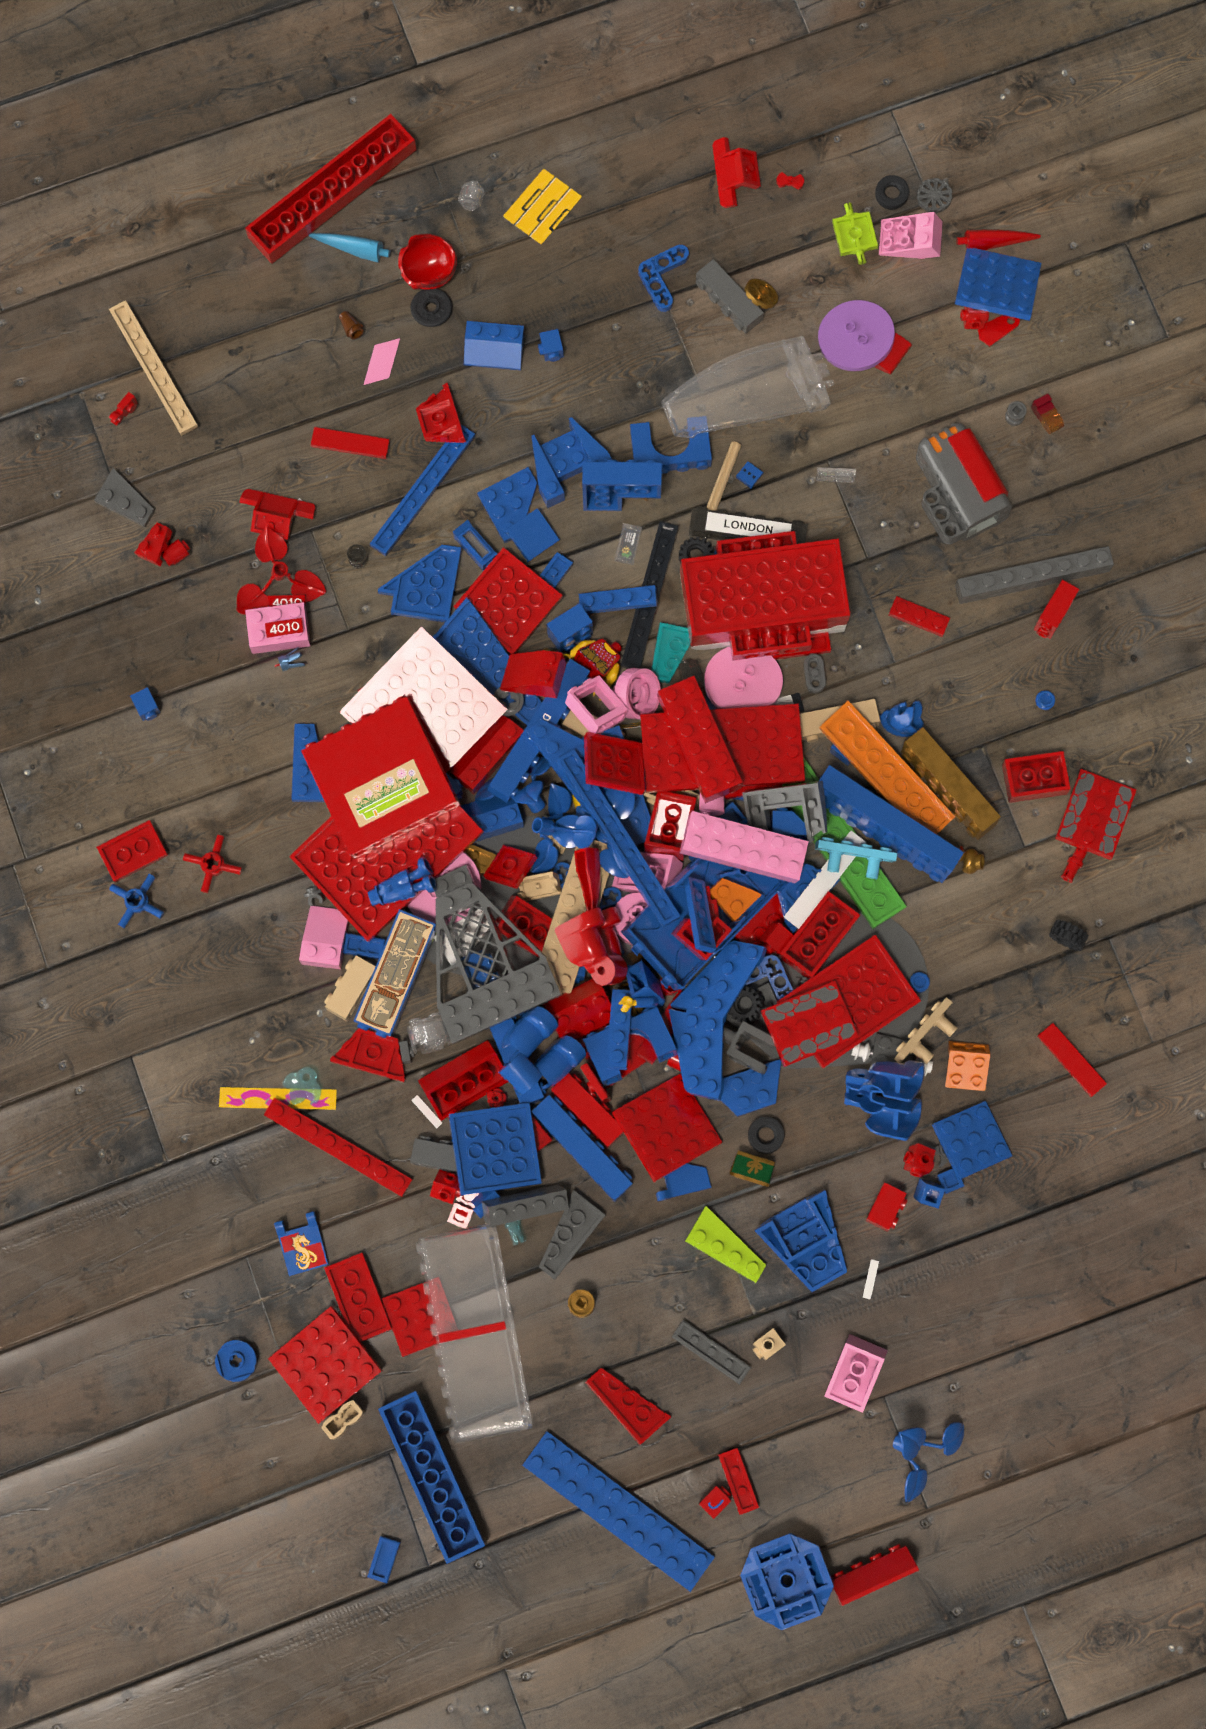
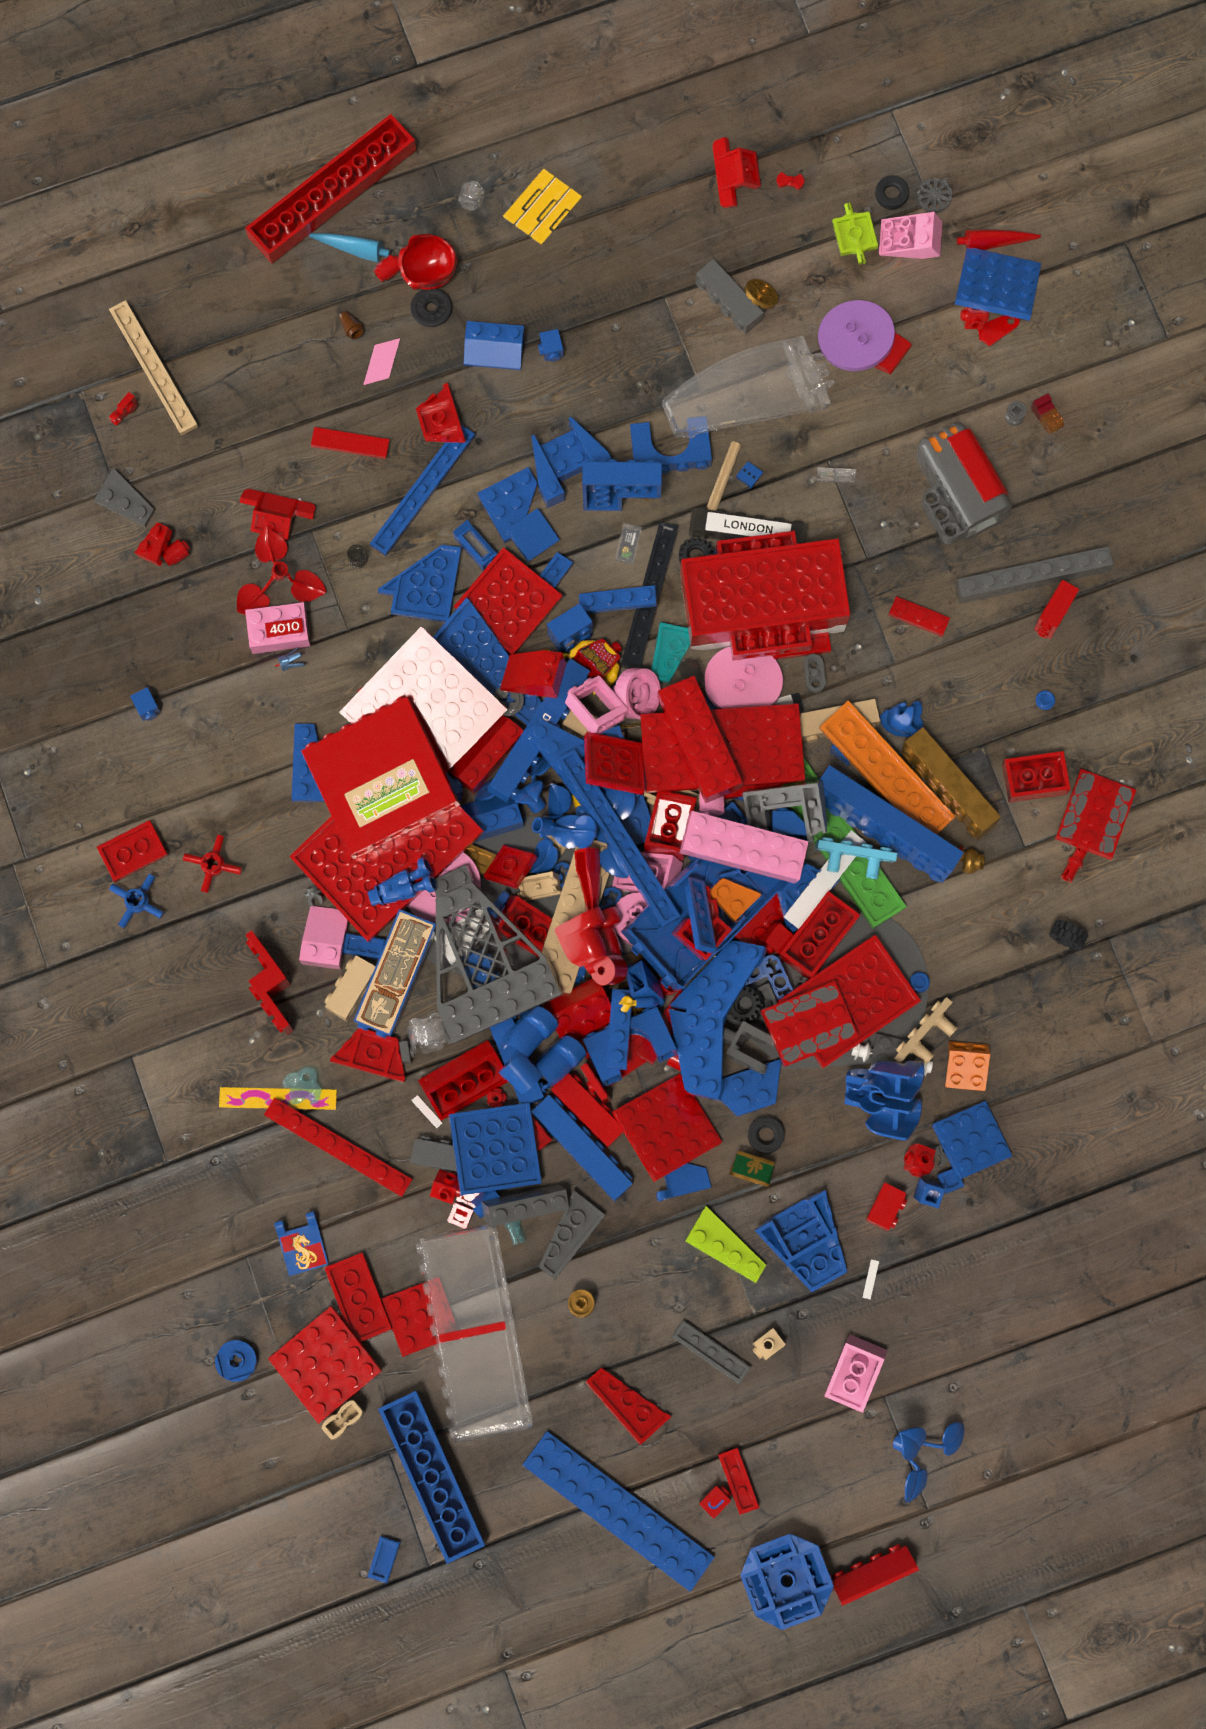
(268, 983): none -> red bracket
(285, 599): red sticker -> none
(387, 268): none -> red brick
(500, 903): none -> blue tile
(657, 270): blue beam -> none
(1071, 1060): red tile -> none

